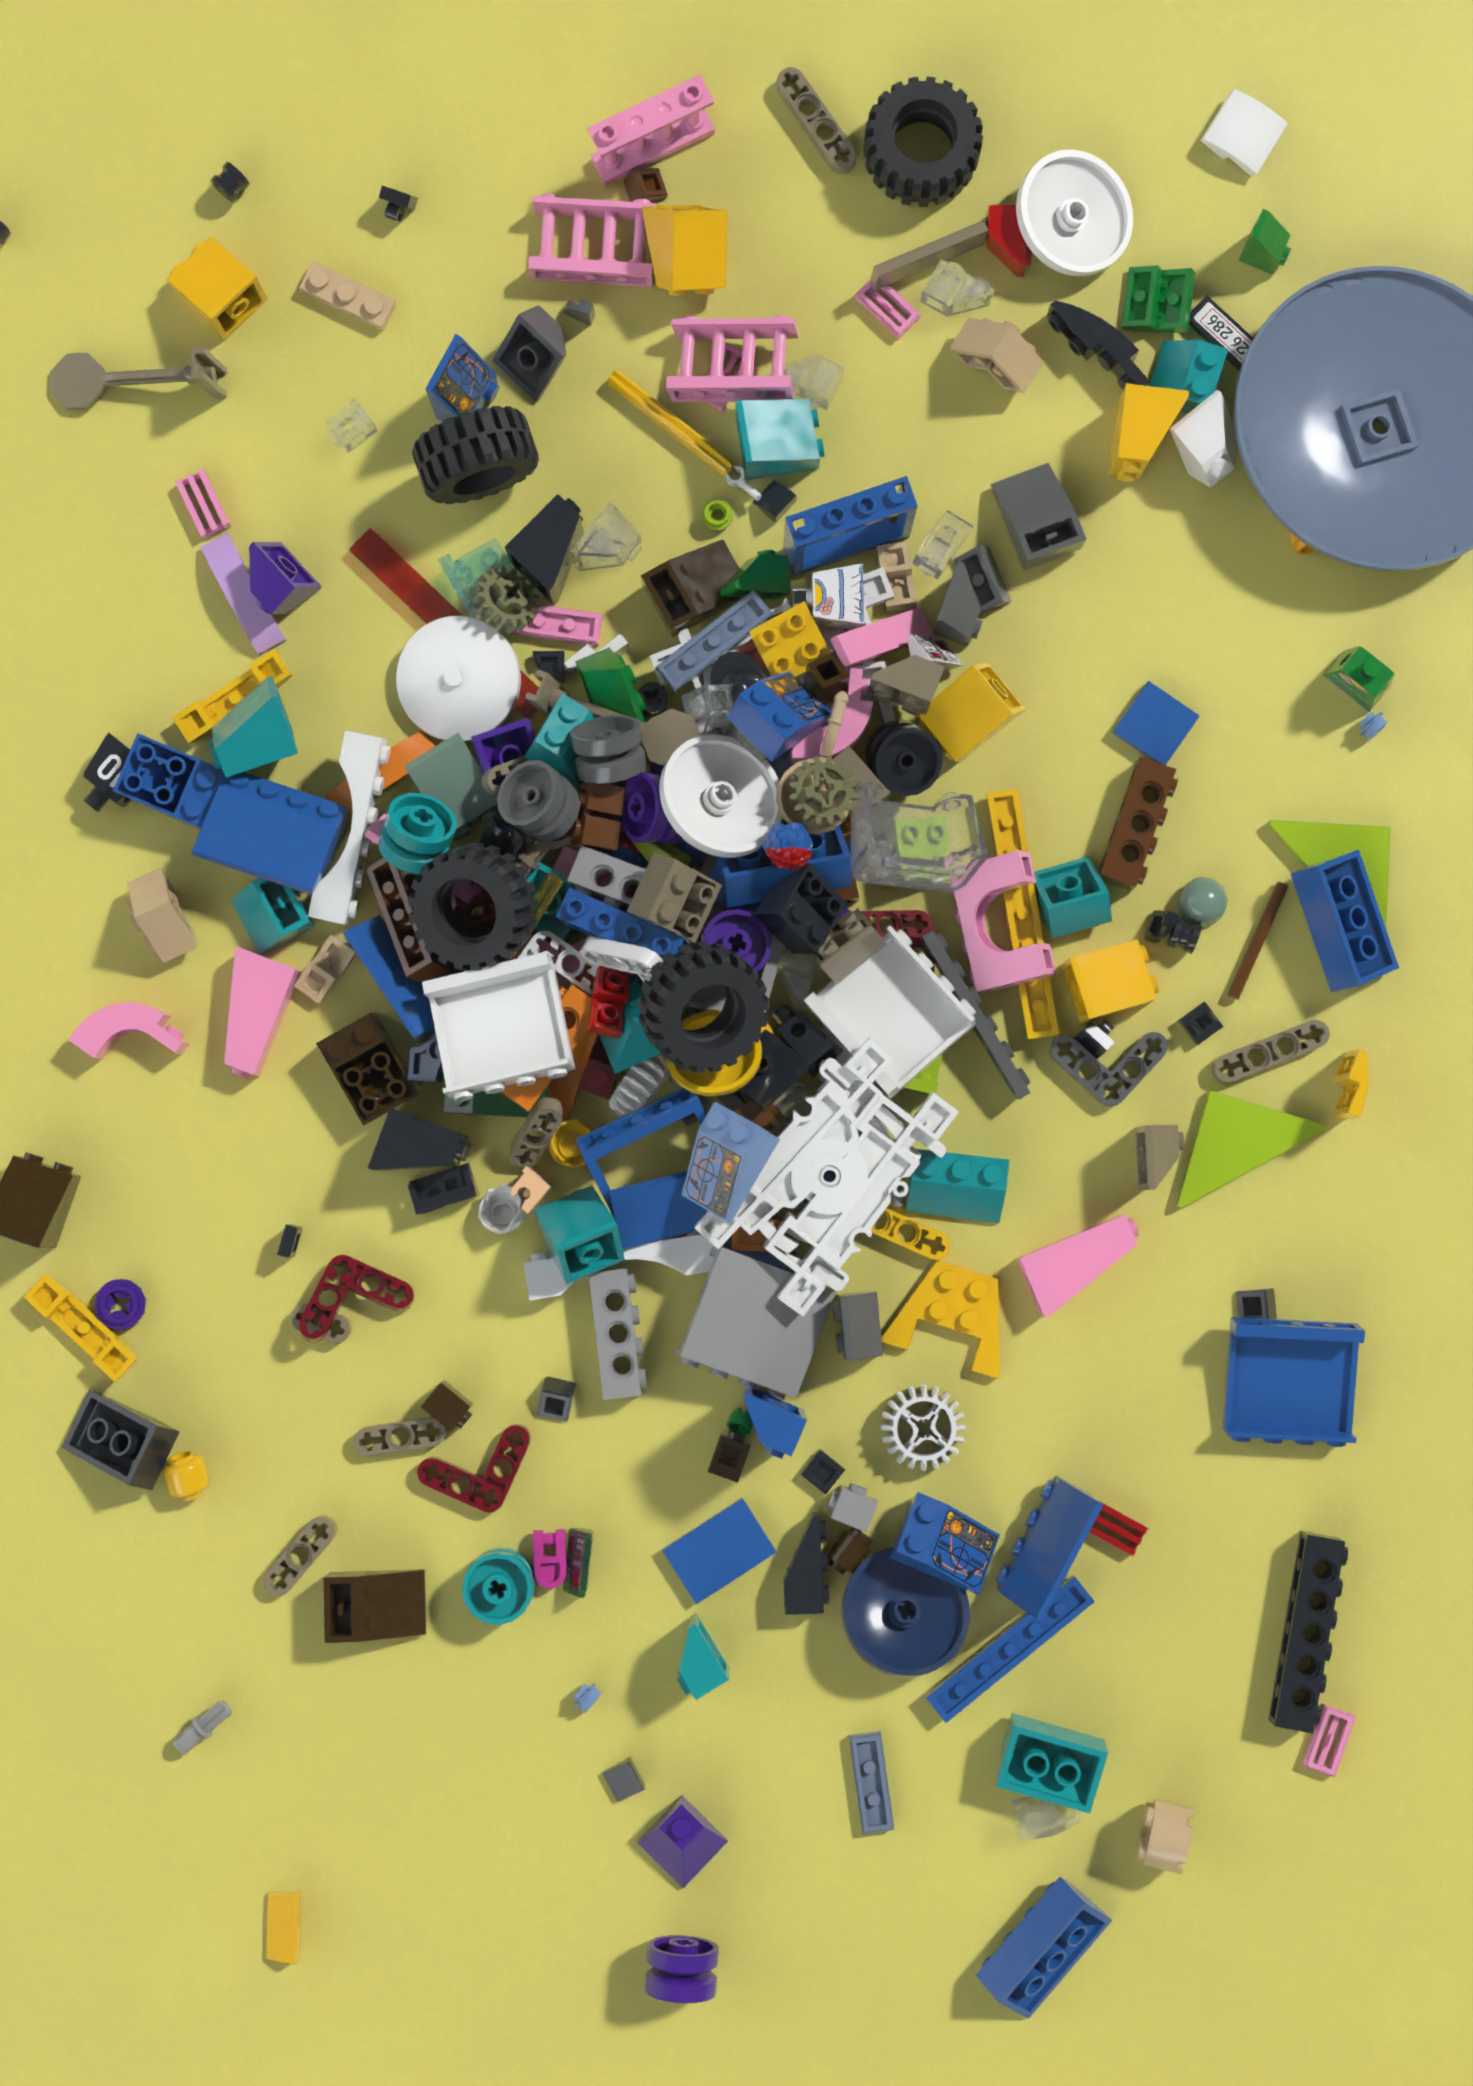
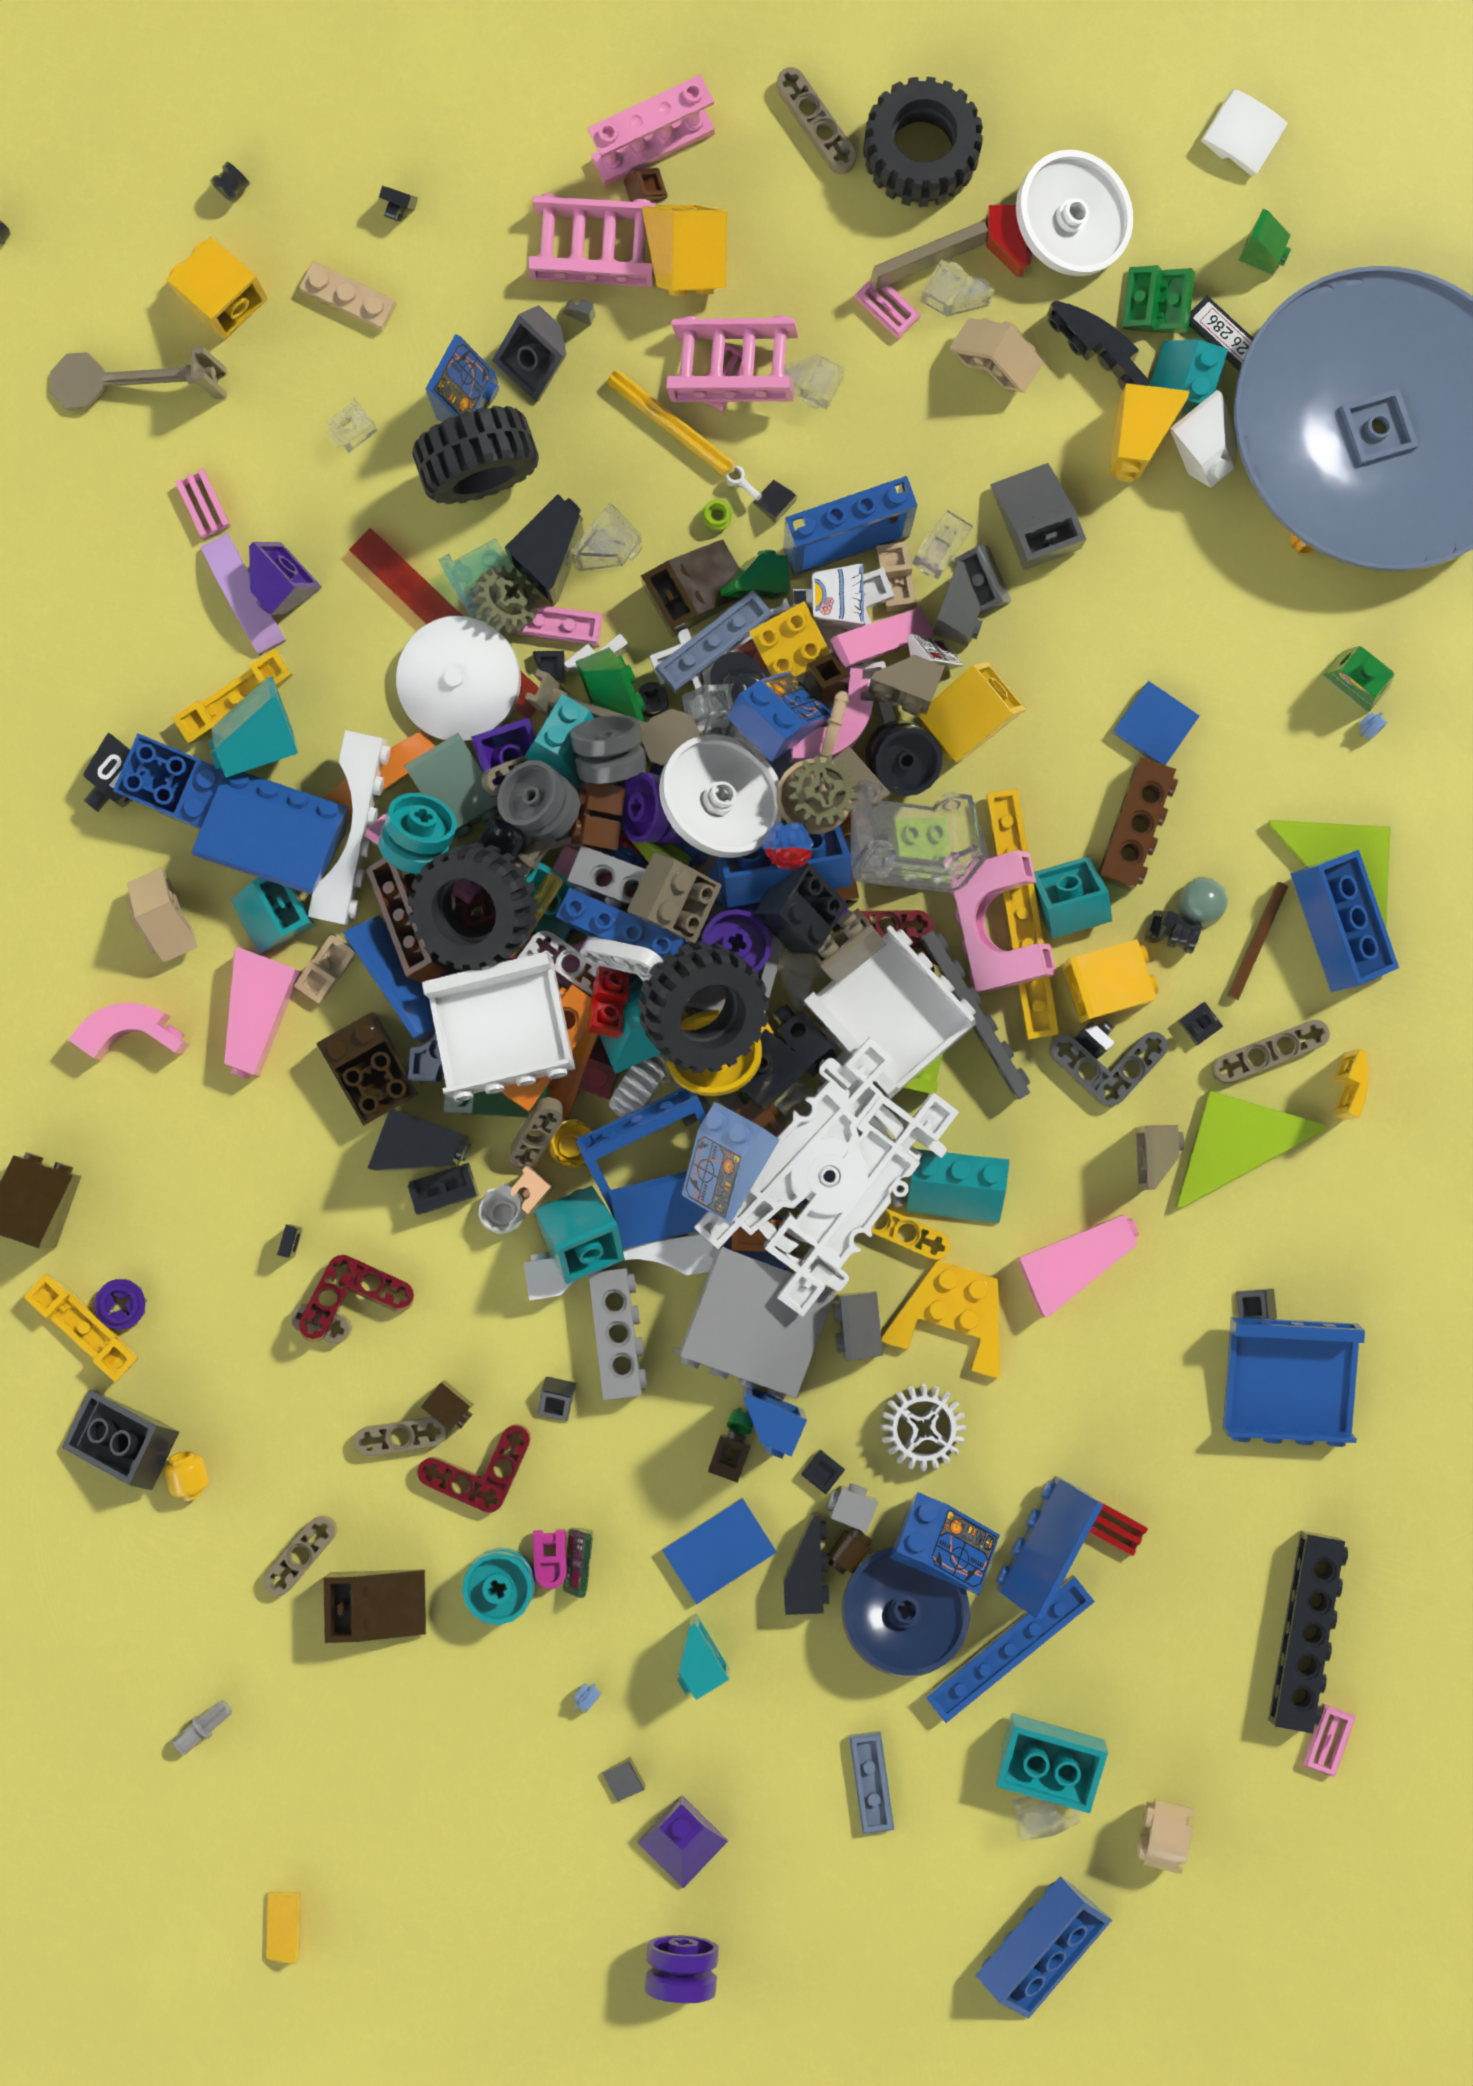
(778, 437): slope -> none

